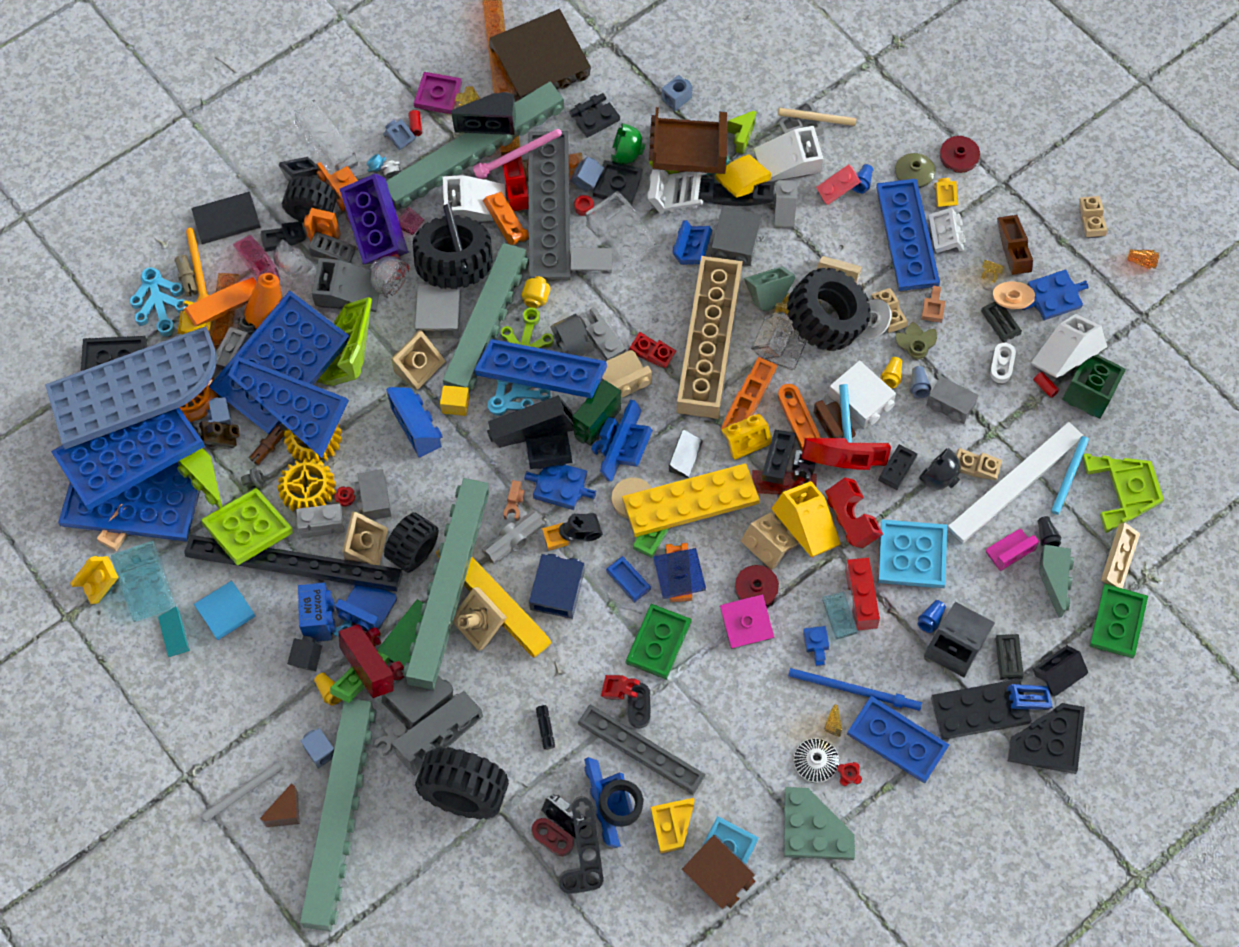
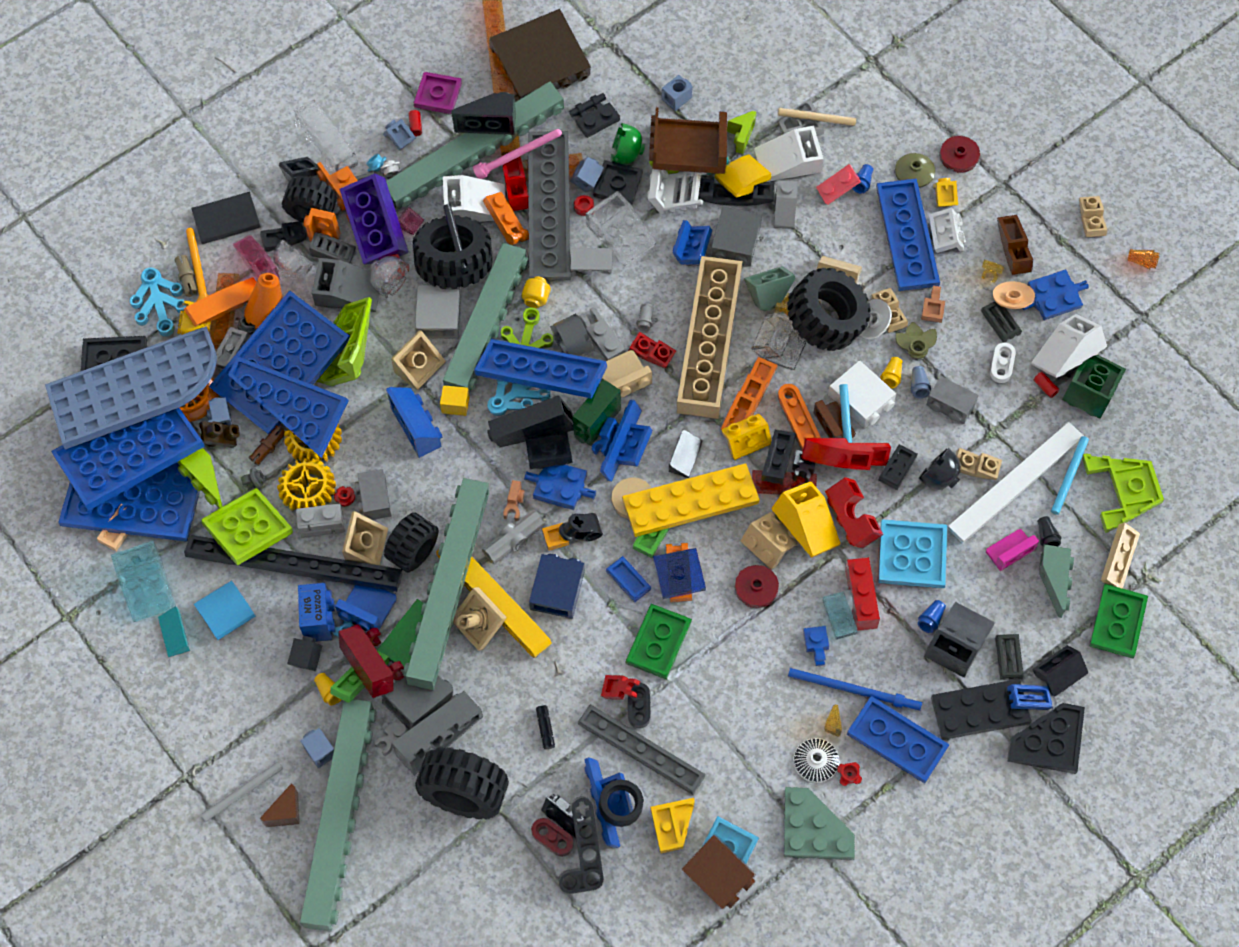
(95, 578): yellow bracket -> none
(468, 96): clear yellow tile -> none
(644, 322): none -> light grey pin
(746, 621): dark pink plate -> none

